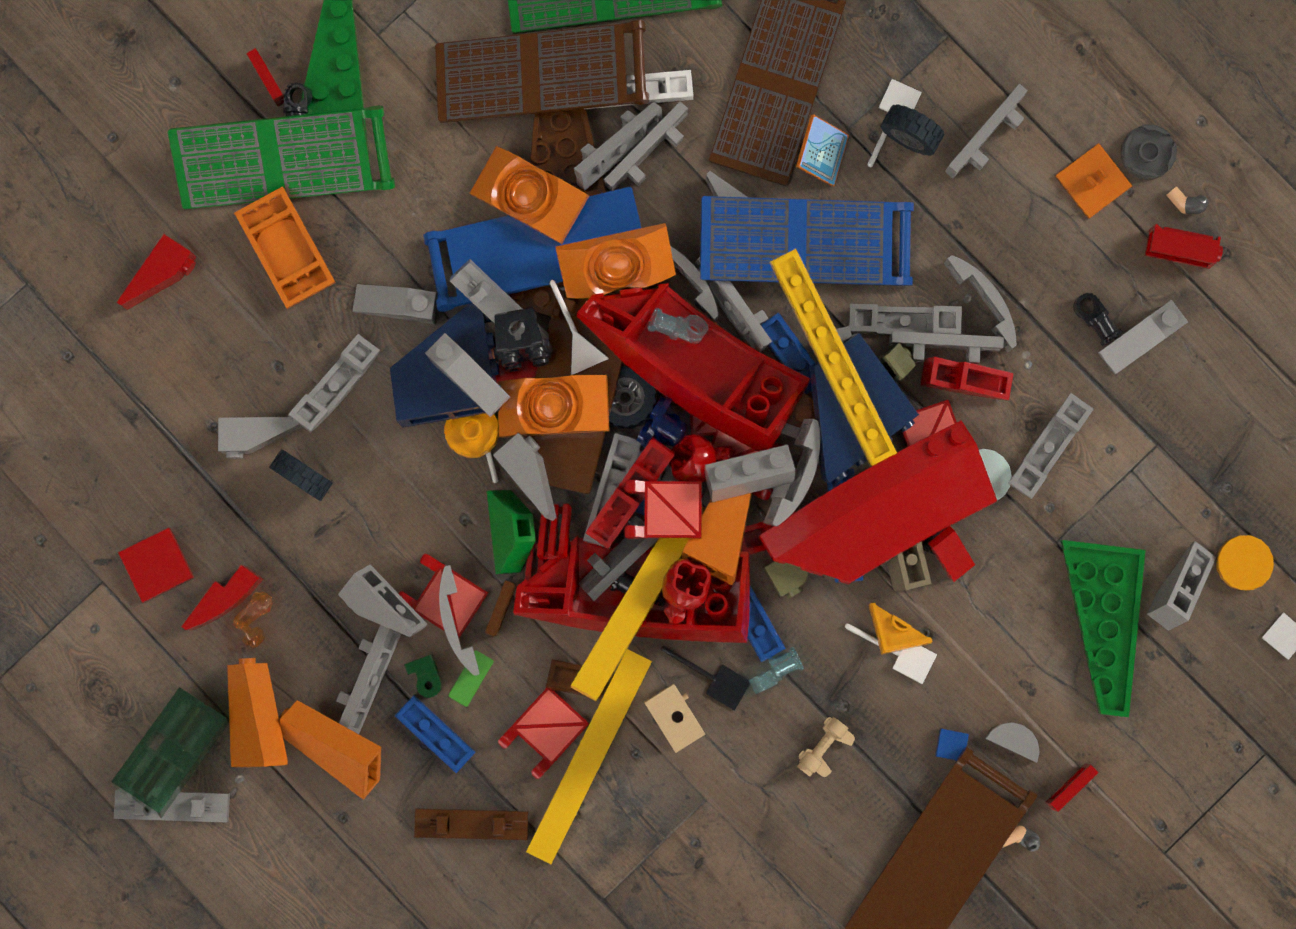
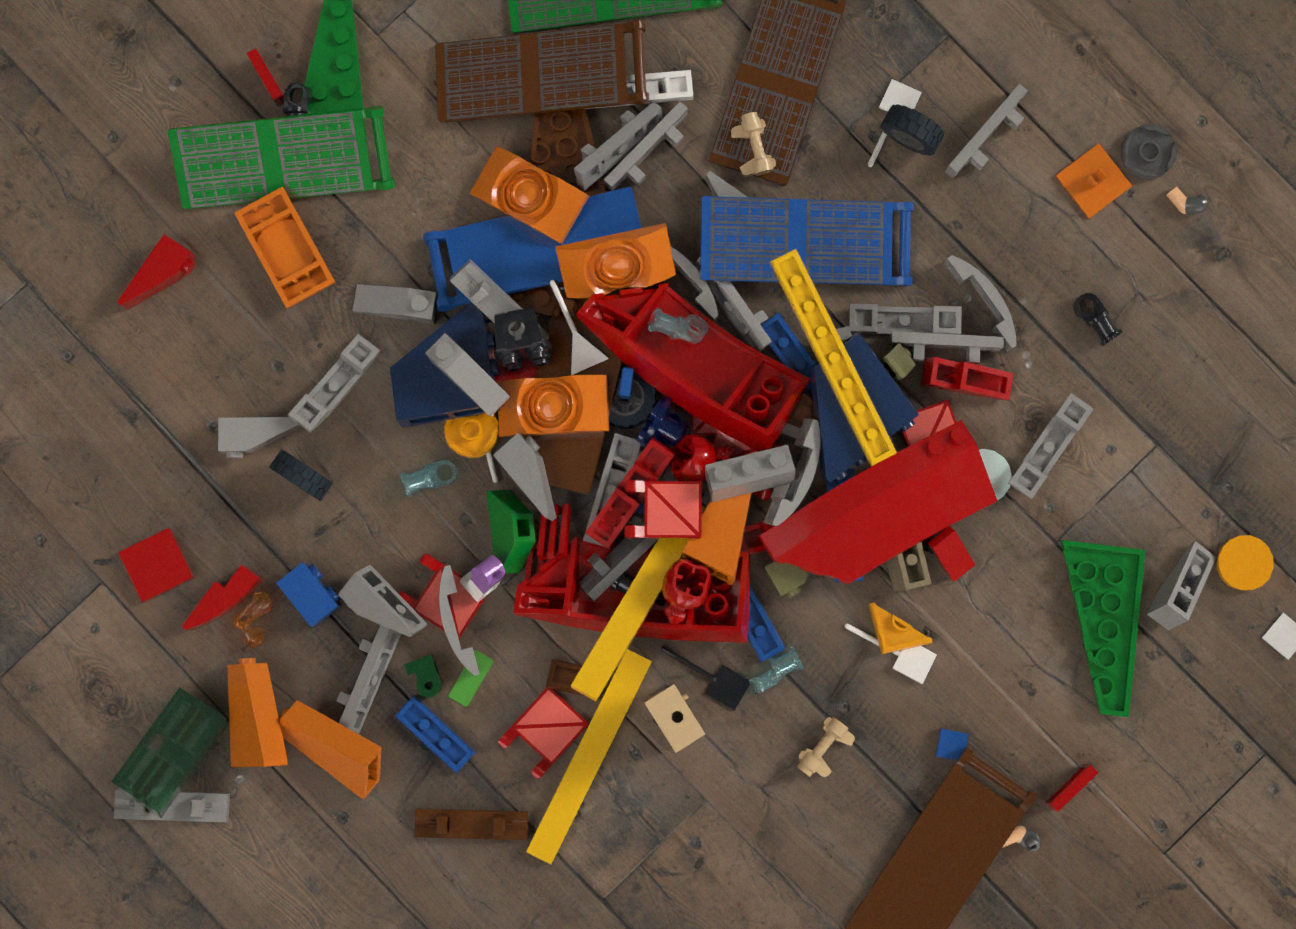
(309, 593): none -> blue brick
(427, 477): none -> clear light blue connector
(484, 578): none -> medium lavender leg
(500, 608): reddish brown tile -> none
(626, 383): none -> blue tile
(752, 129): none -> tan piece
(822, 150): piece -> none
(1016, 739): light grey tile -> none
(1143, 337): light grey slope -> none
(1183, 247): red window -> none

